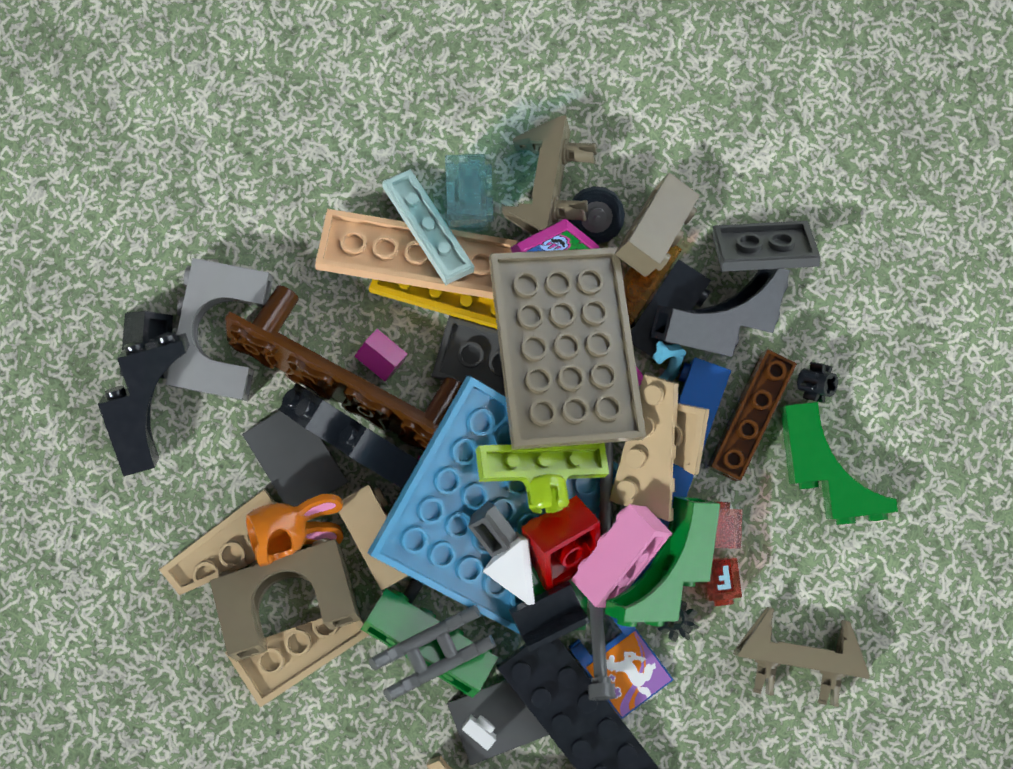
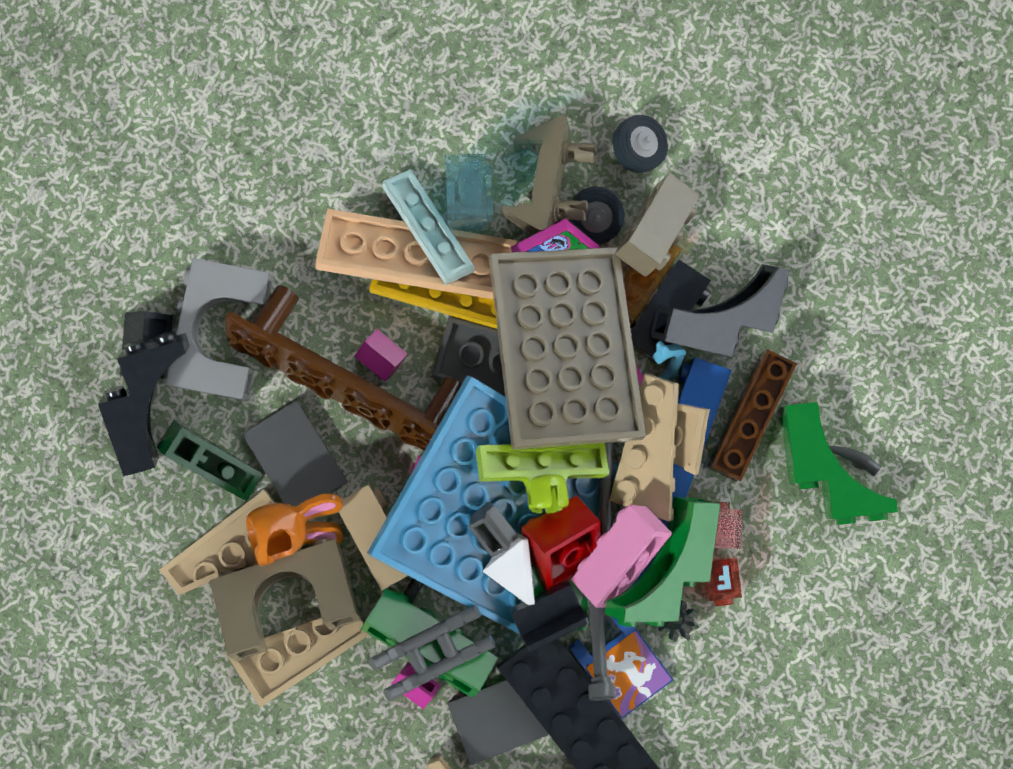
(209, 460): none -> dark green slope
(348, 435): black arch -> none
(421, 695): none -> dark pink piece
(480, 730): white plate -> none
(640, 143): none -> black wheel
(765, 246): dark grey tile -> none
(817, 382): black gear -> none
(832, 665): dark tan hose -> none
(860, 459): none -> dark grey helmet

